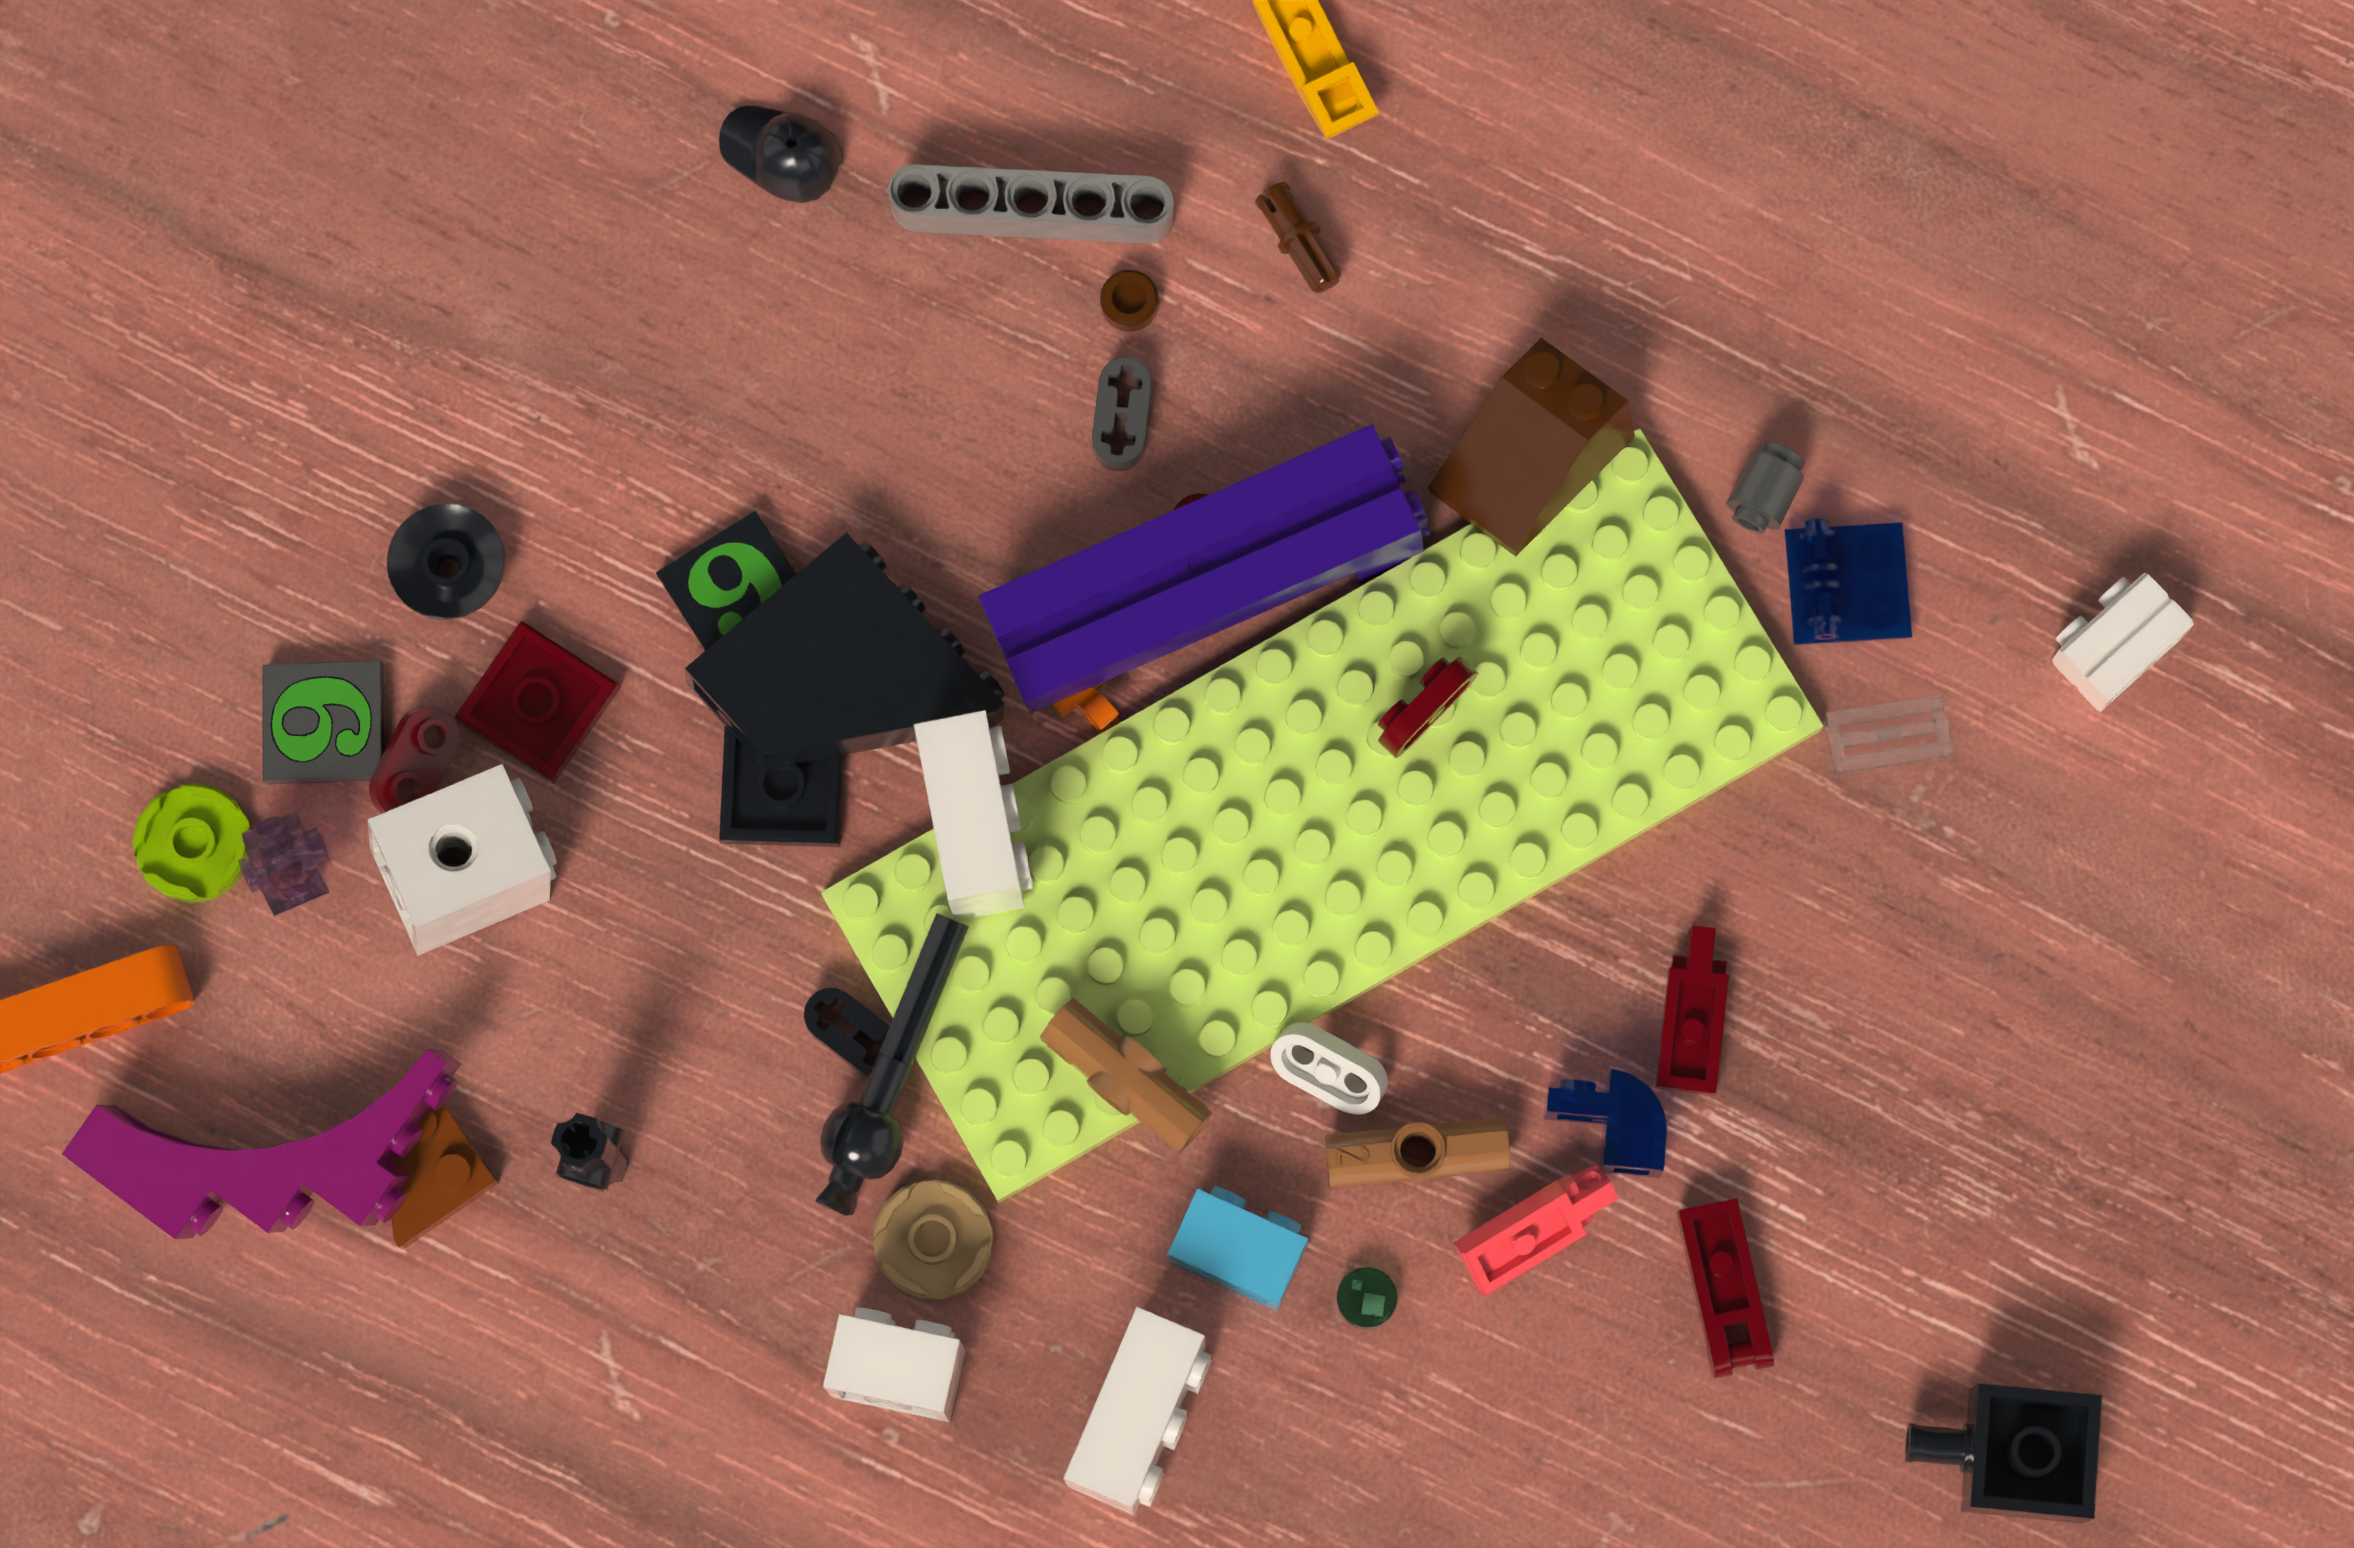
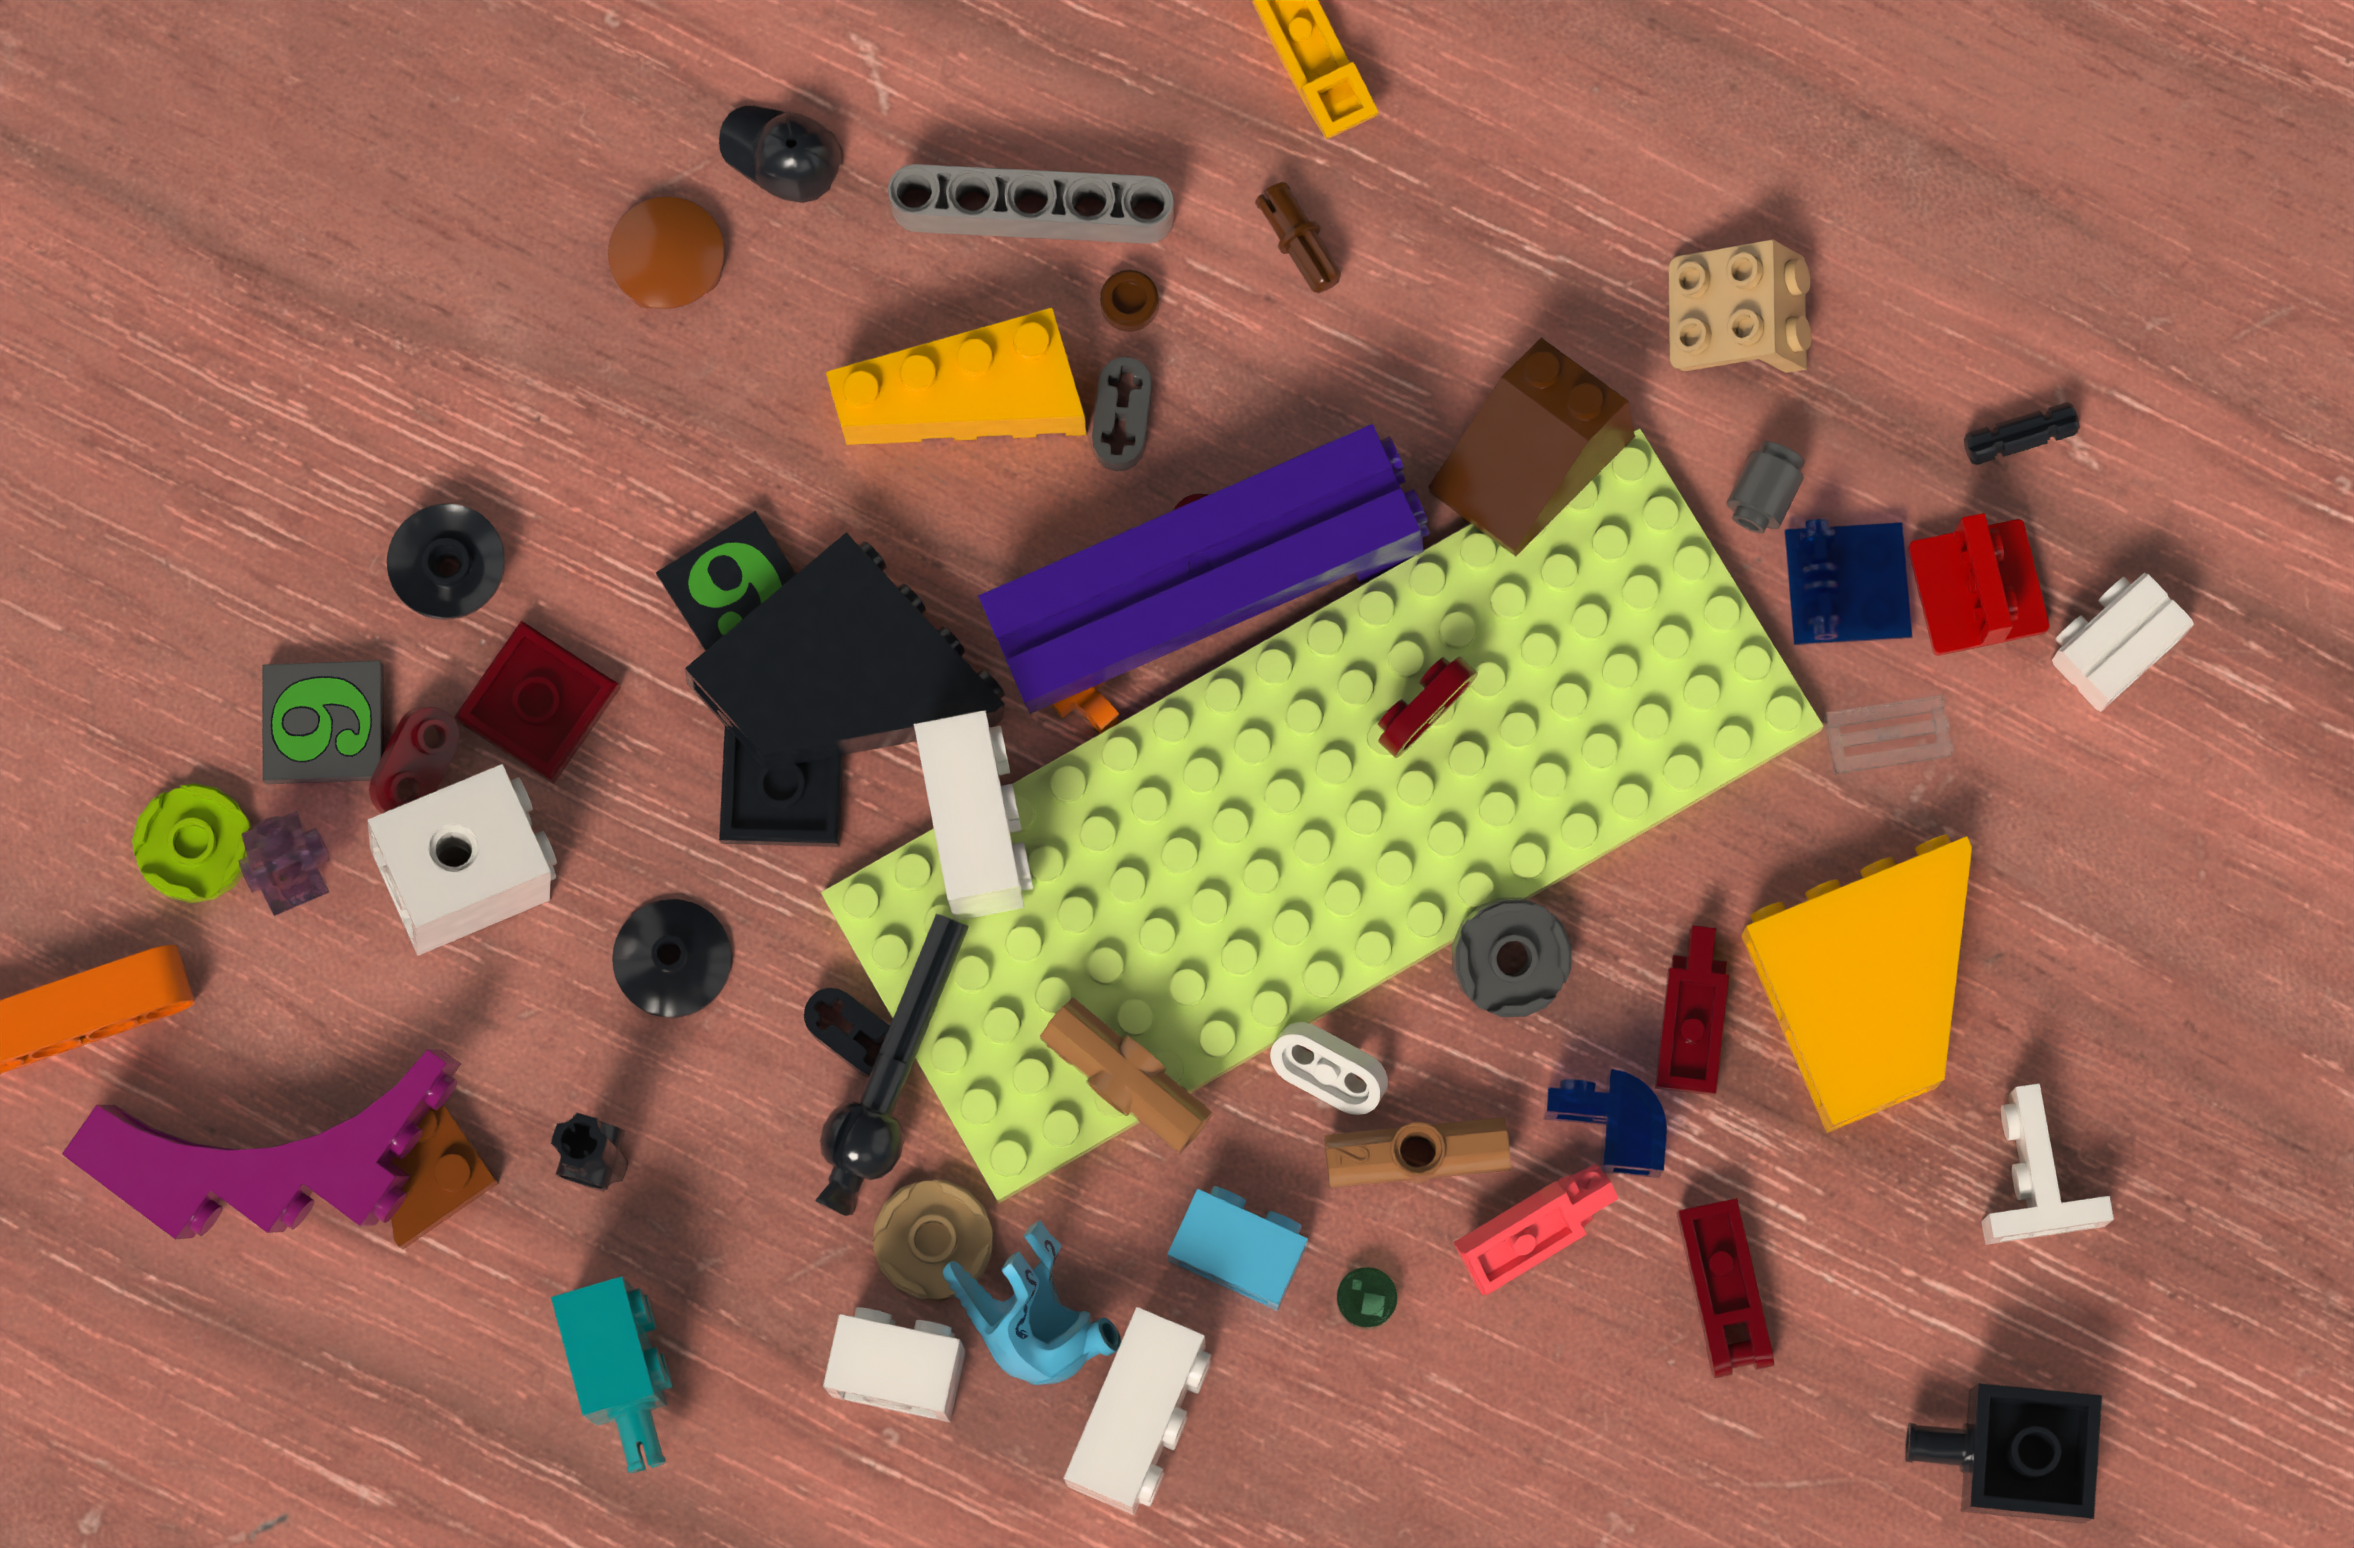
(614, 1363): none -> teal brick
(666, 253): none -> dark orange dish
(677, 987): none -> black dish
(963, 387): none -> yellow wedge
(1032, 1331): none -> medium azure piece
(1477, 950): none -> dark grey tile
(1739, 307): none -> tan bracket
(1868, 979): none -> yellow slope
(1978, 585): none -> red bracket
(2021, 433): none -> black axle
(2037, 1181): none -> white bracket

